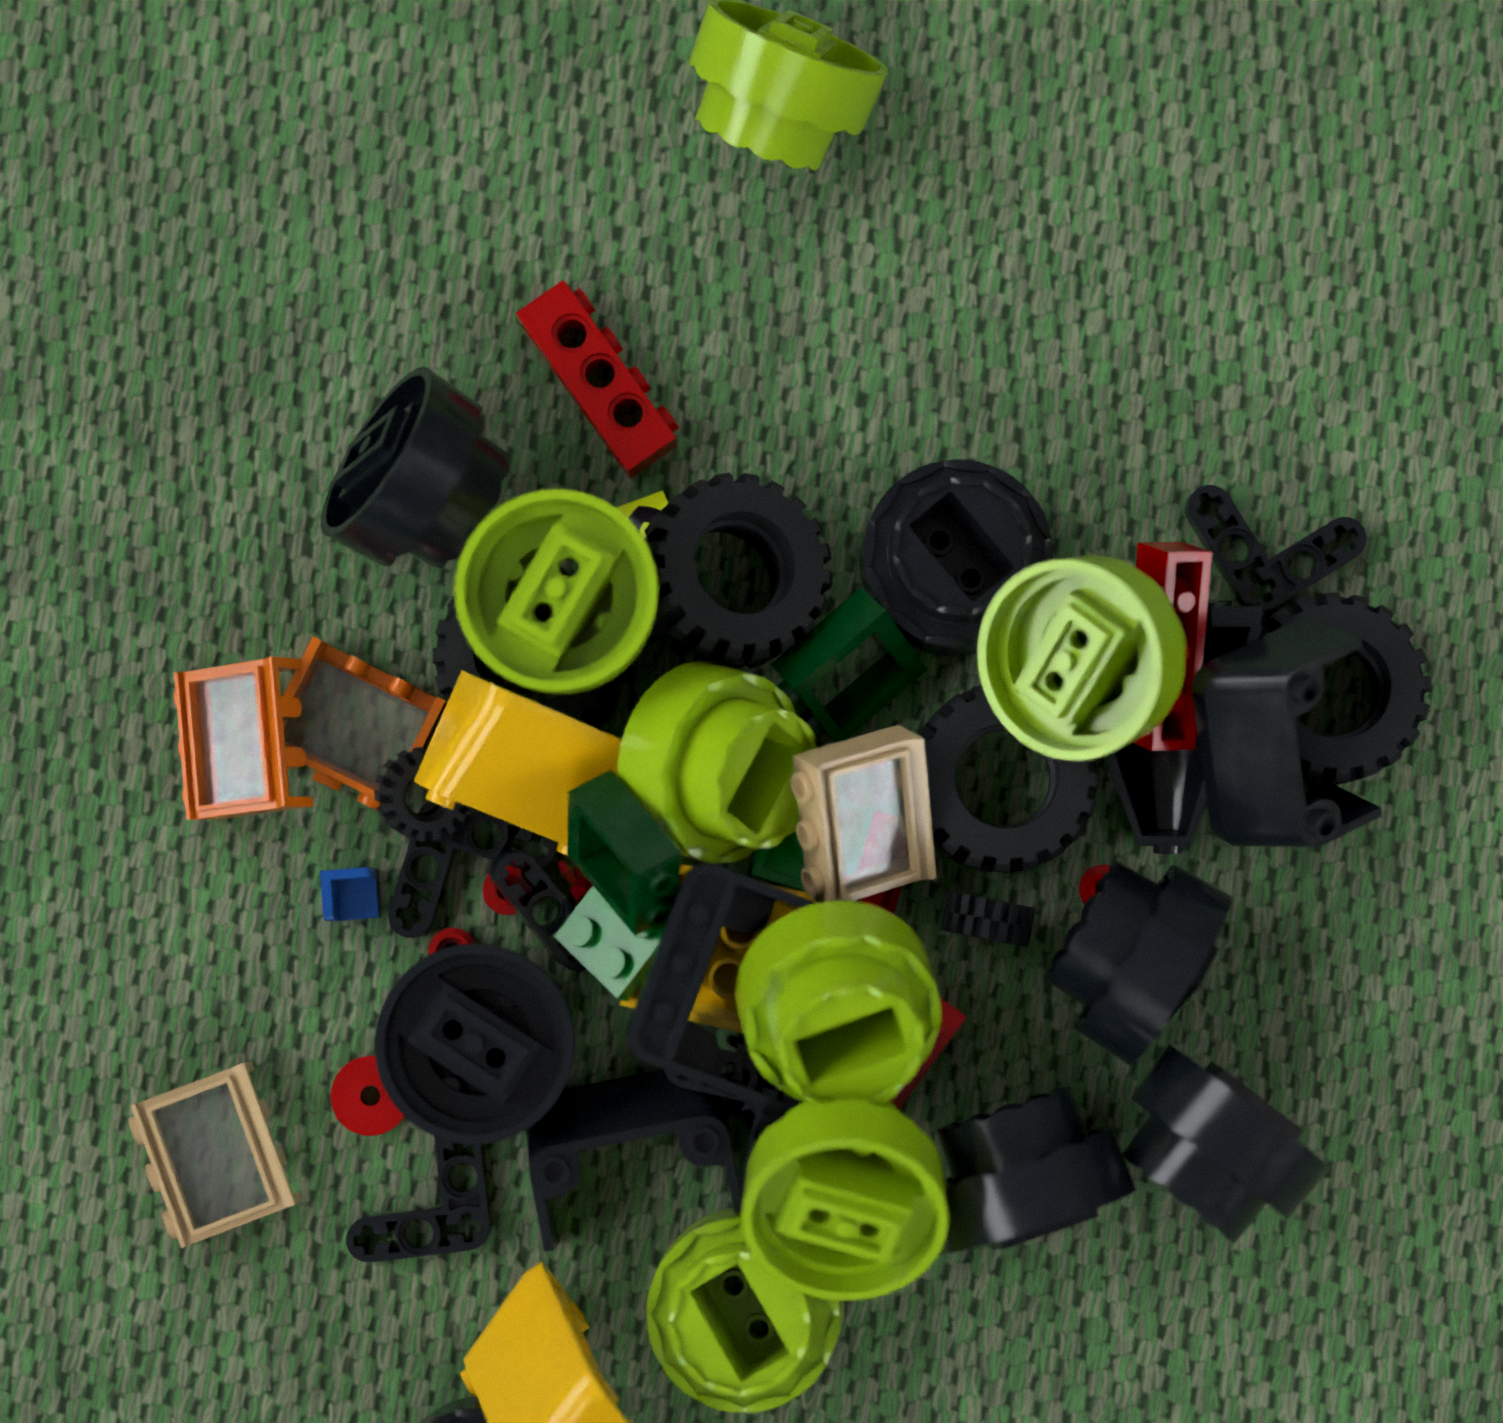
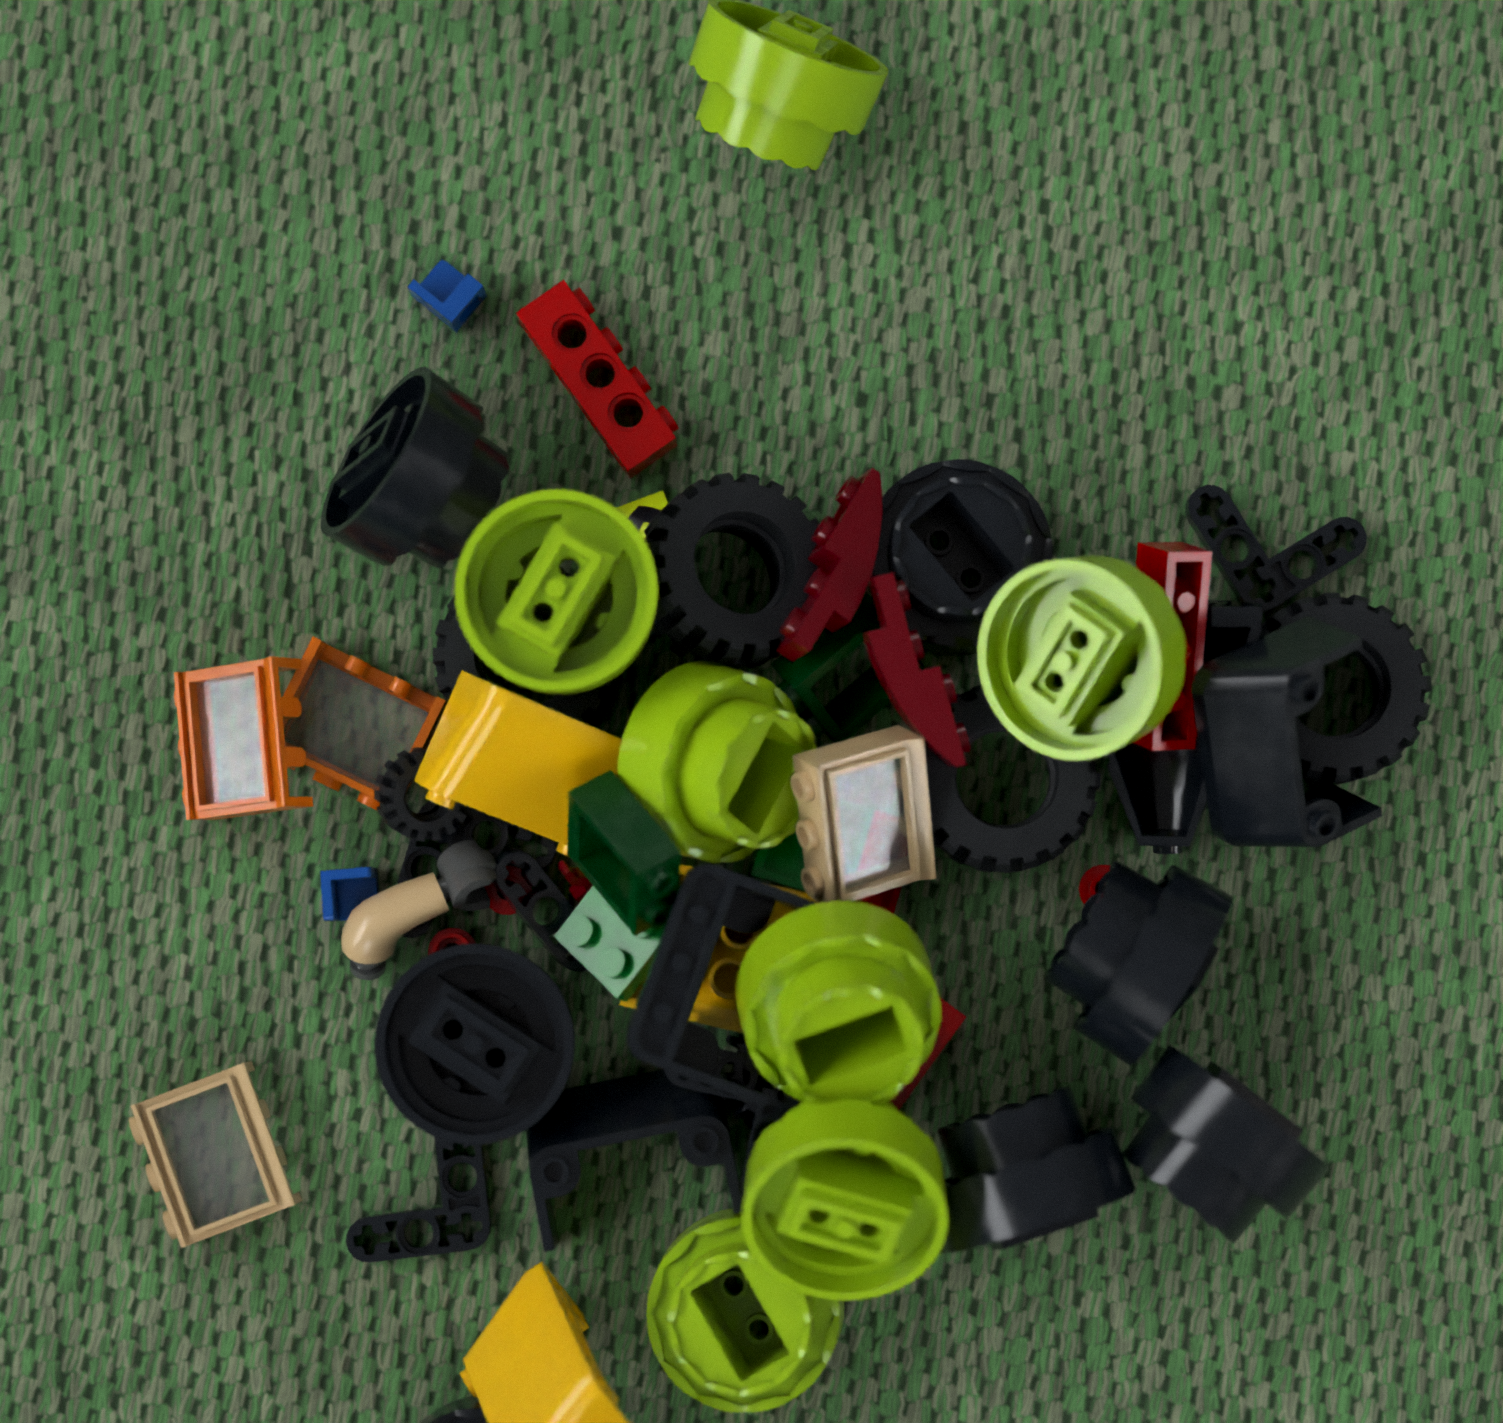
(349, 1103): red piece -> none
(383, 918): none -> piece
(448, 294): none -> blue panel
(845, 560): none -> dark red slope
(917, 694): none -> dark red slope
(988, 919): black tyre -> none

